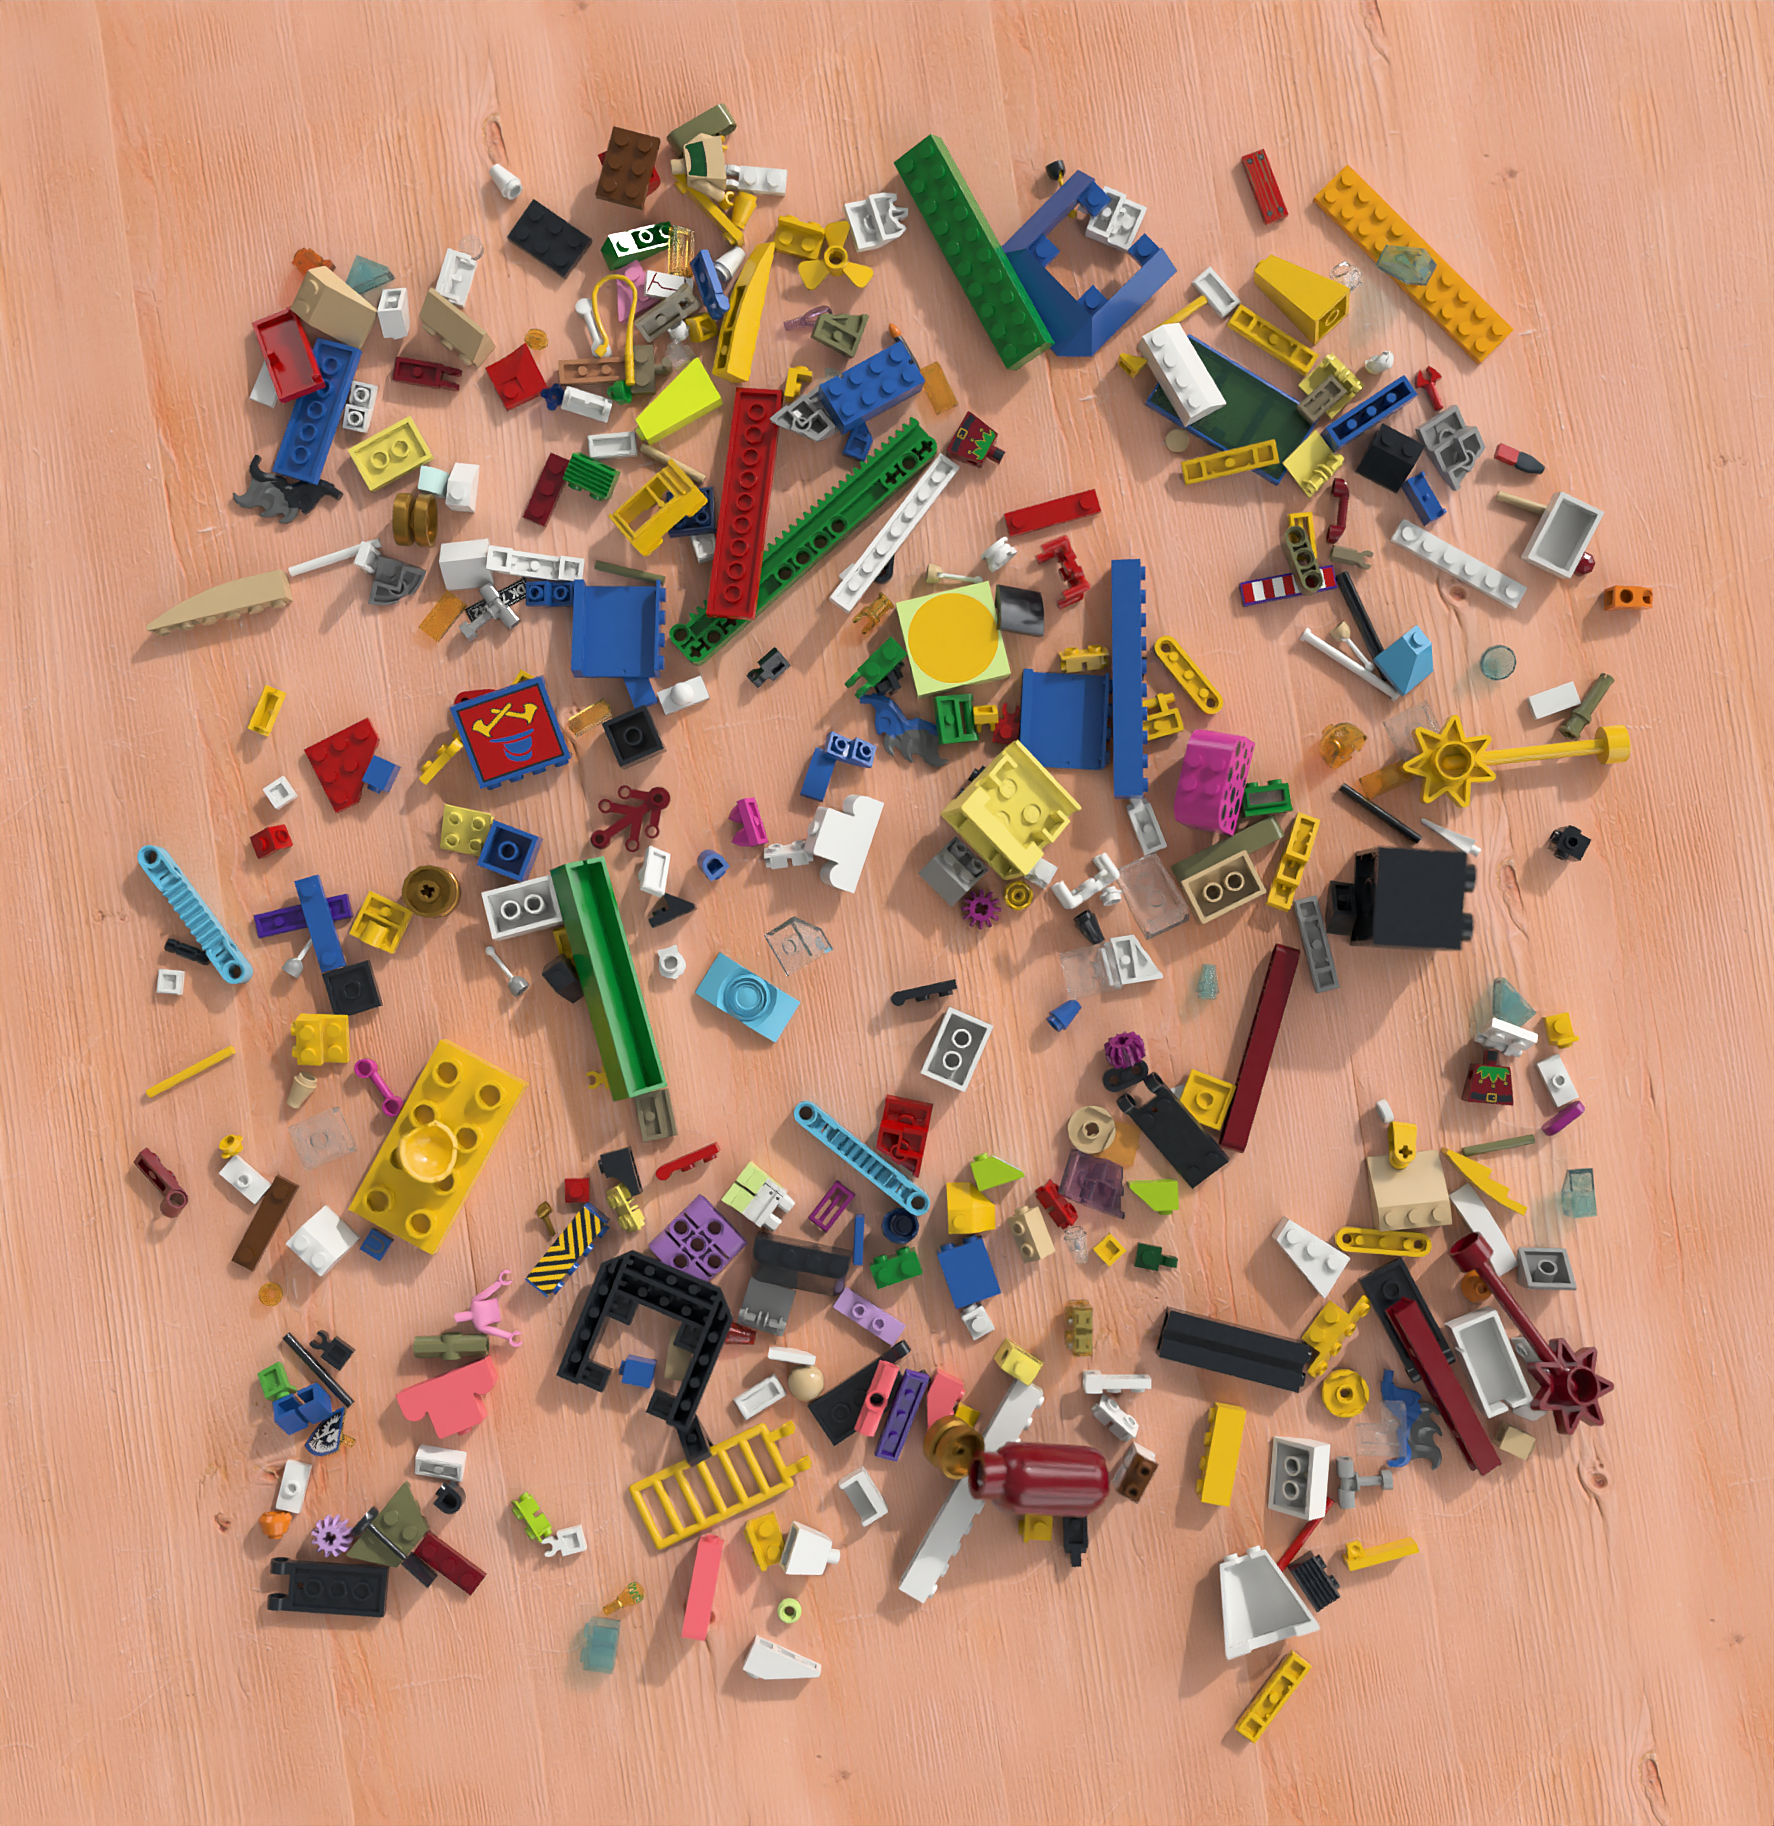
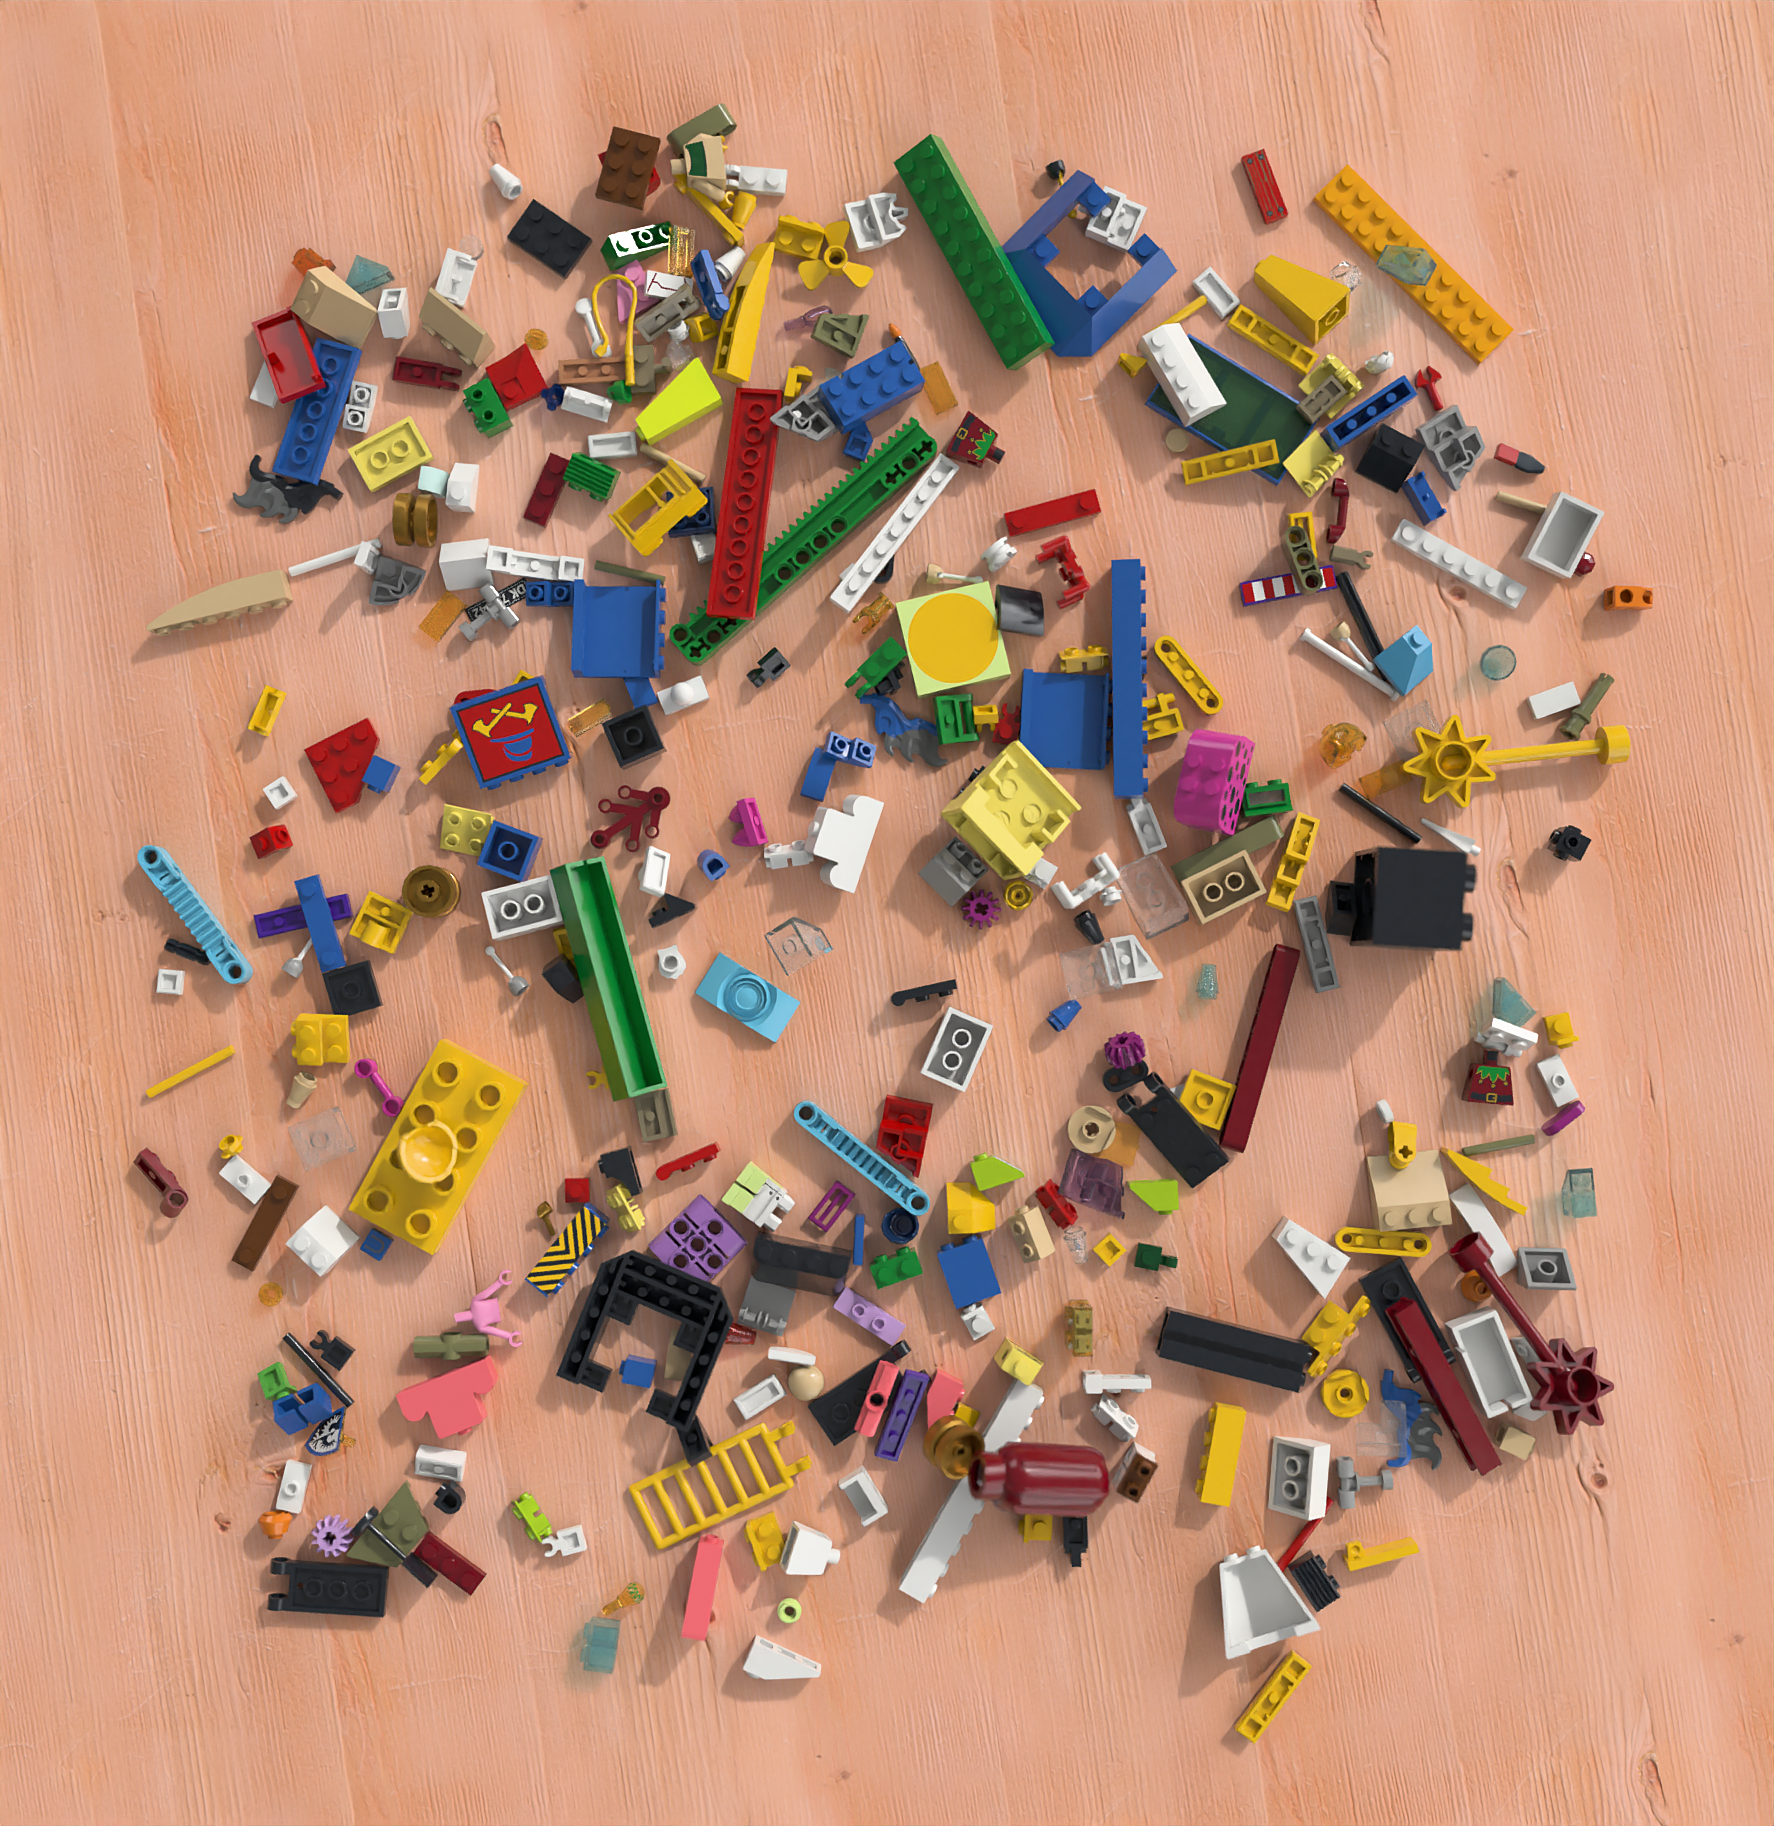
(487, 407): none -> green brick

